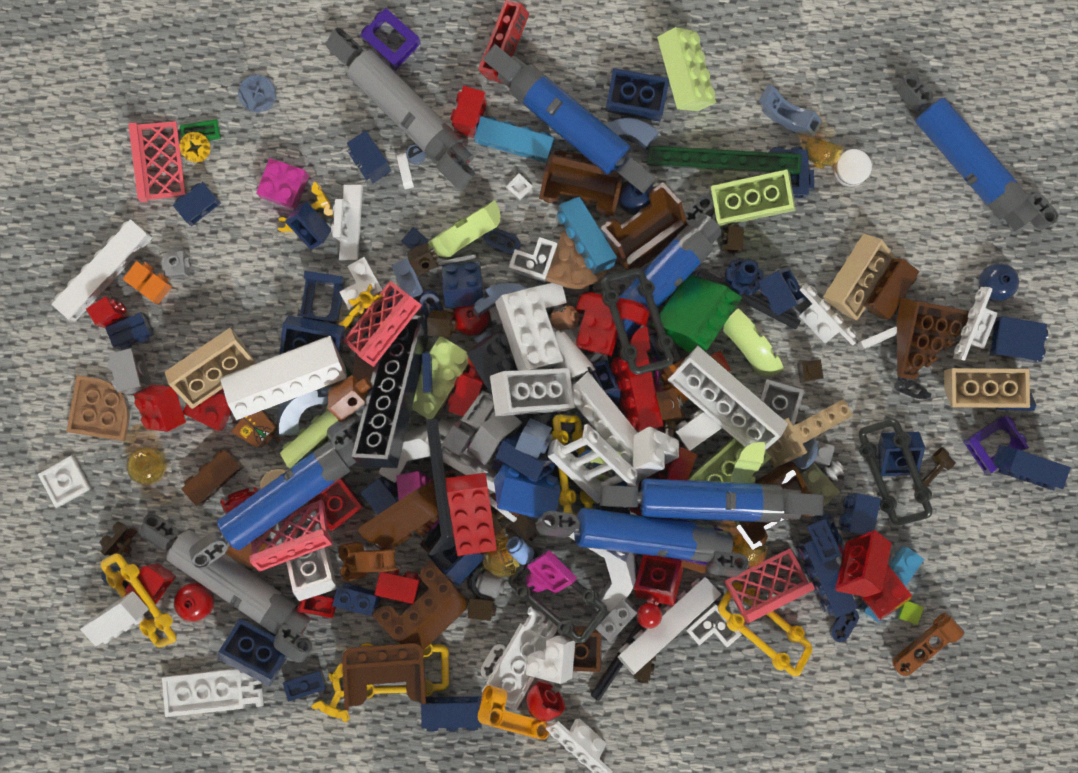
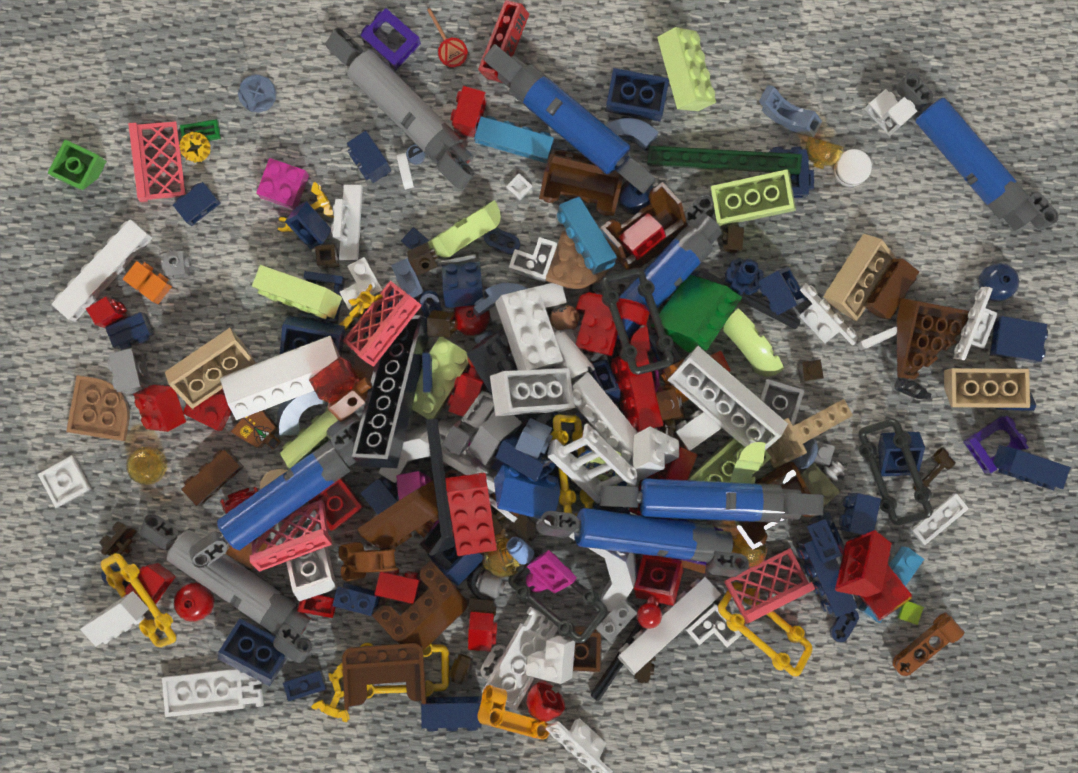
(76, 165): none -> bright green slope
(296, 293): none -> yellowish green brick
(327, 256): none -> dark brown brick
(334, 380): none -> clear red brick
(451, 51): none -> piece
(461, 669): none -> dark brown brick
(481, 631): none -> red brick
(642, 236): none -> brick
(889, 112): none -> white brick
(940, 519): none -> white plate

